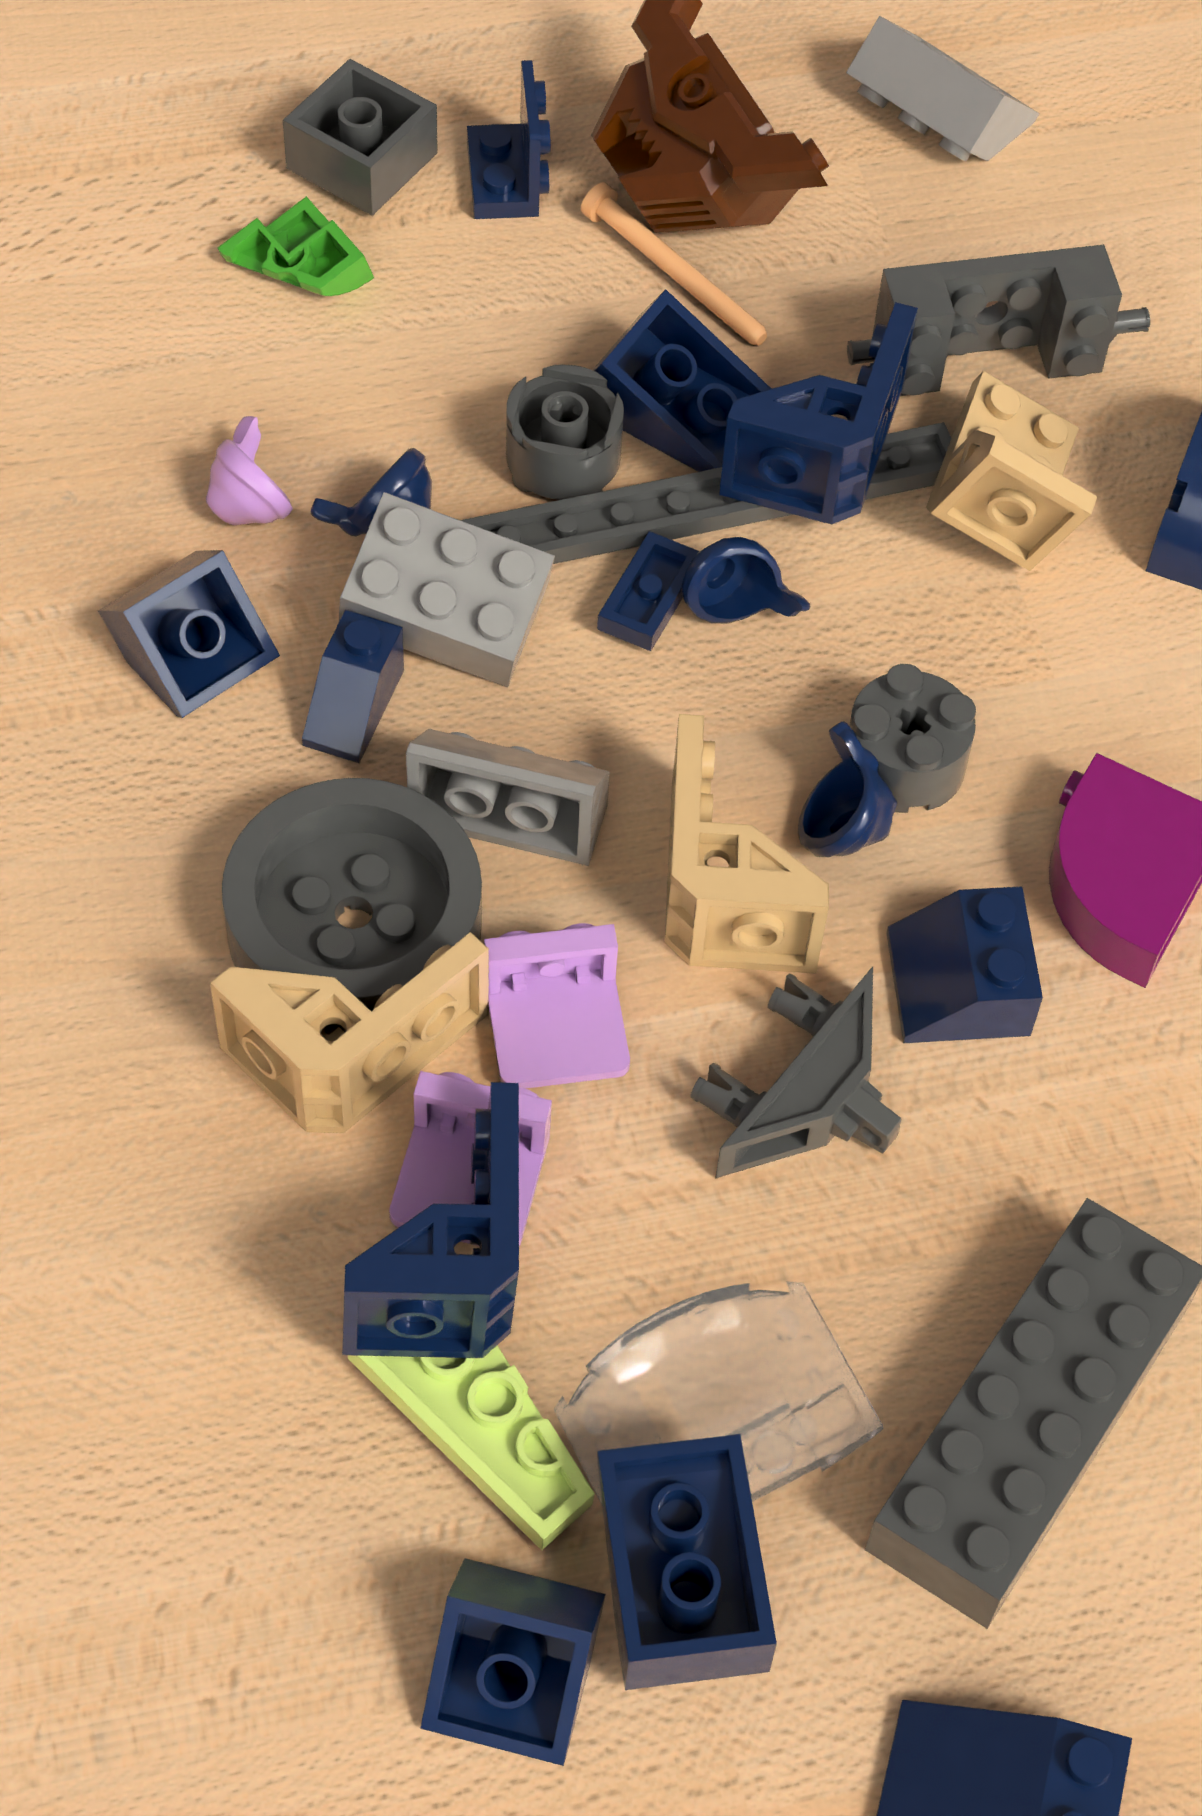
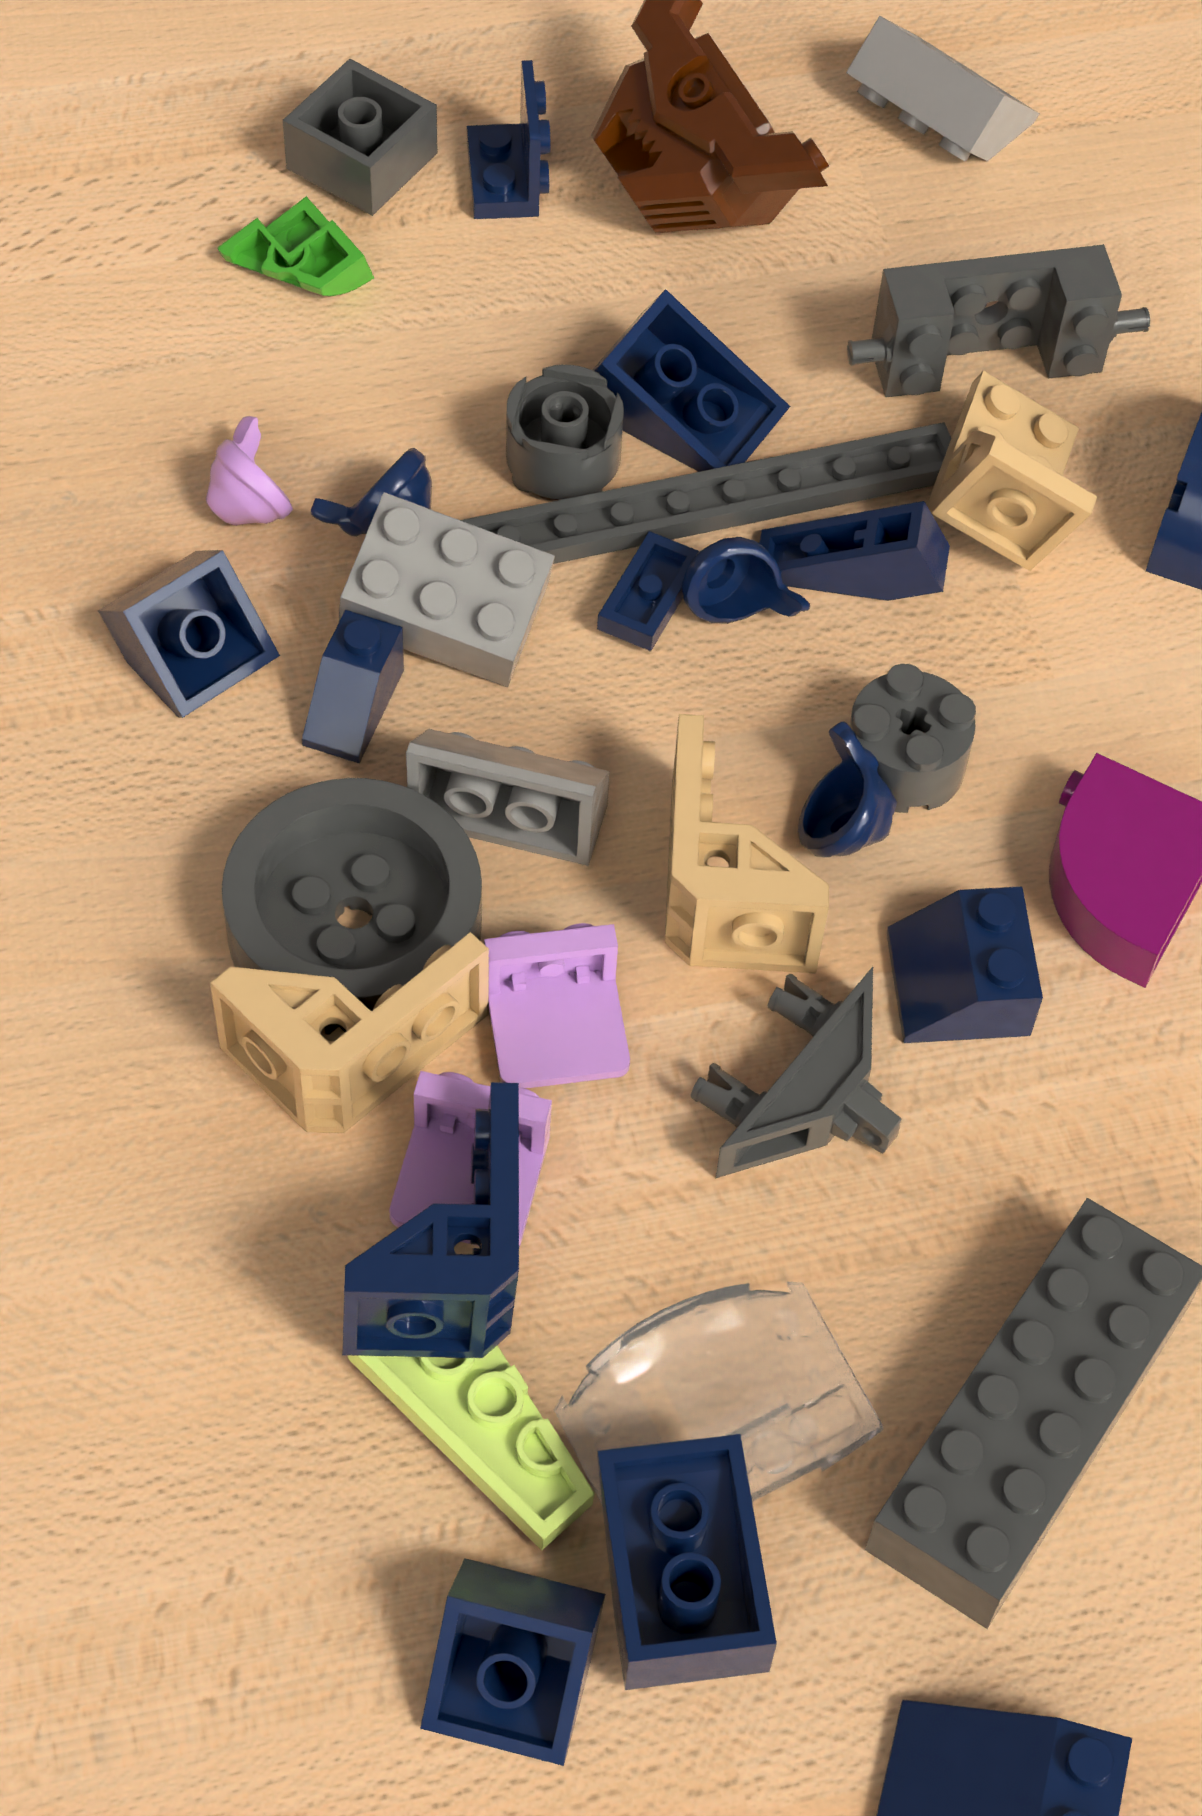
(602, 204): light nougat bar -> none
(799, 458): dark blue bracket -> none
(864, 554): none -> dark blue slope

